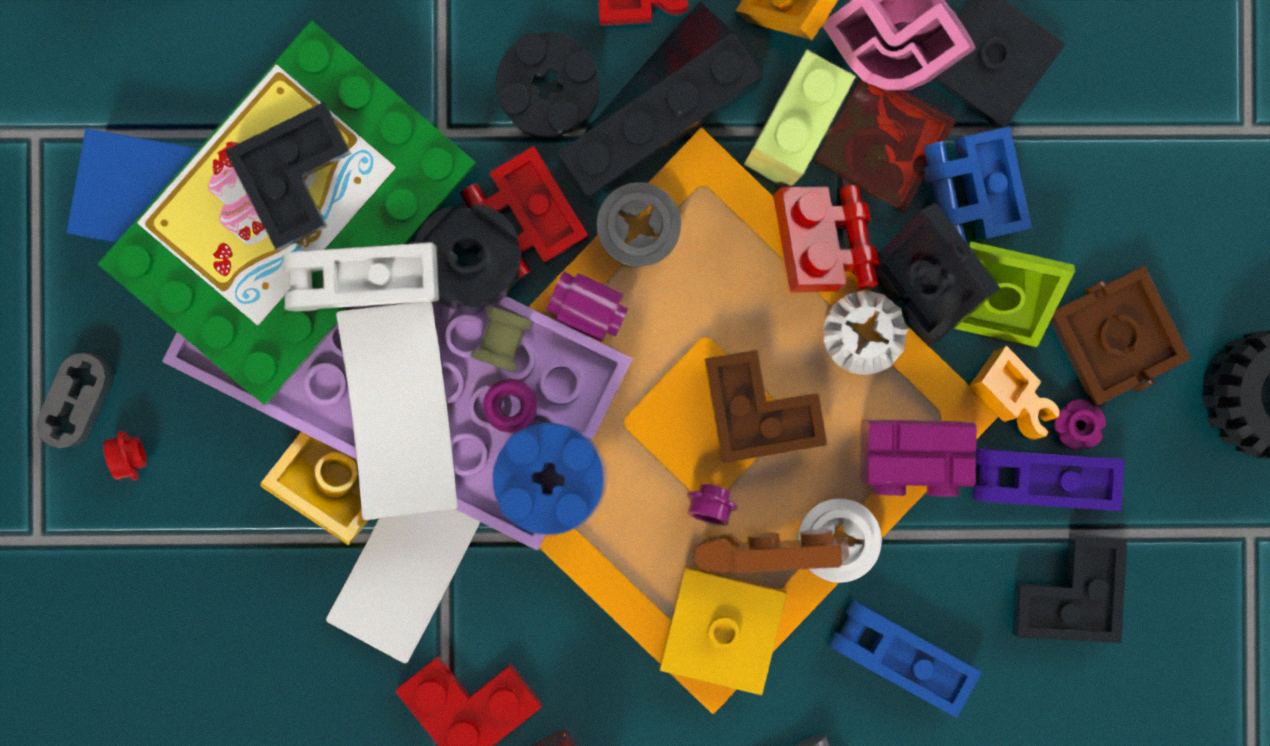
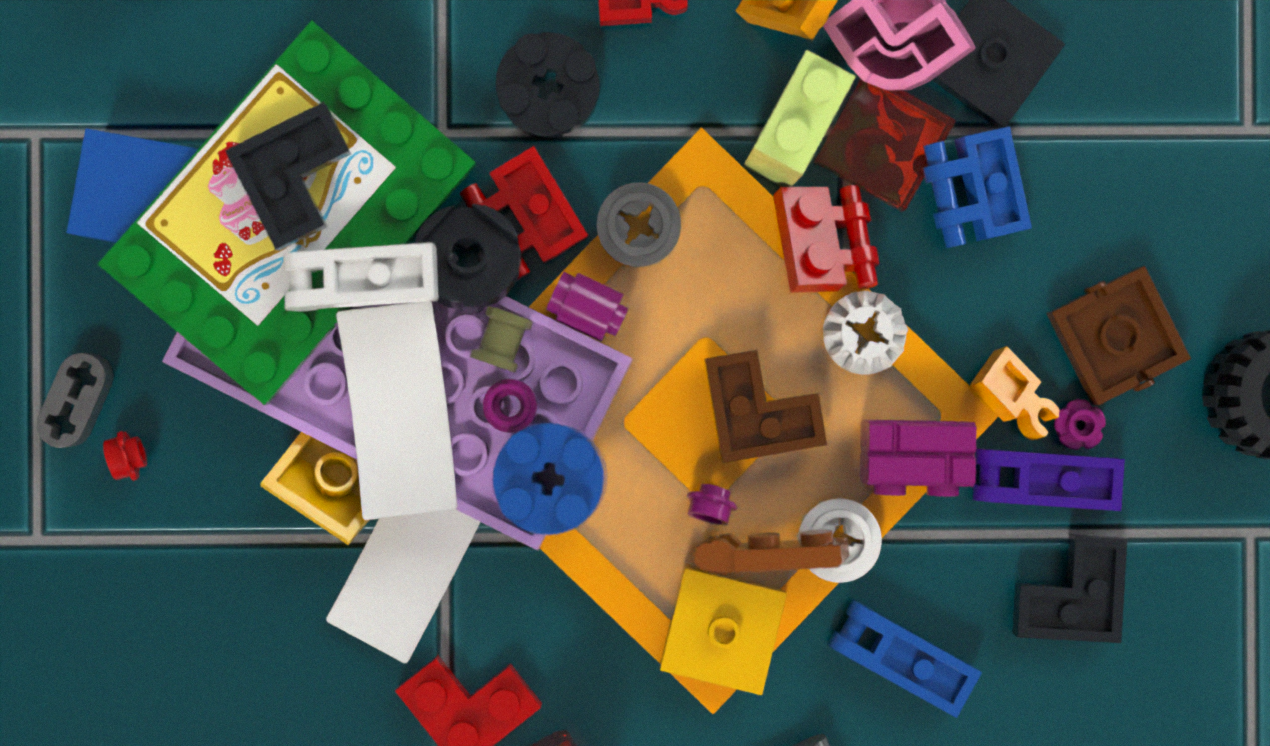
(672, 95): black wedge -> none
(934, 275): black plate -> none
(1027, 295): lime slope -> none

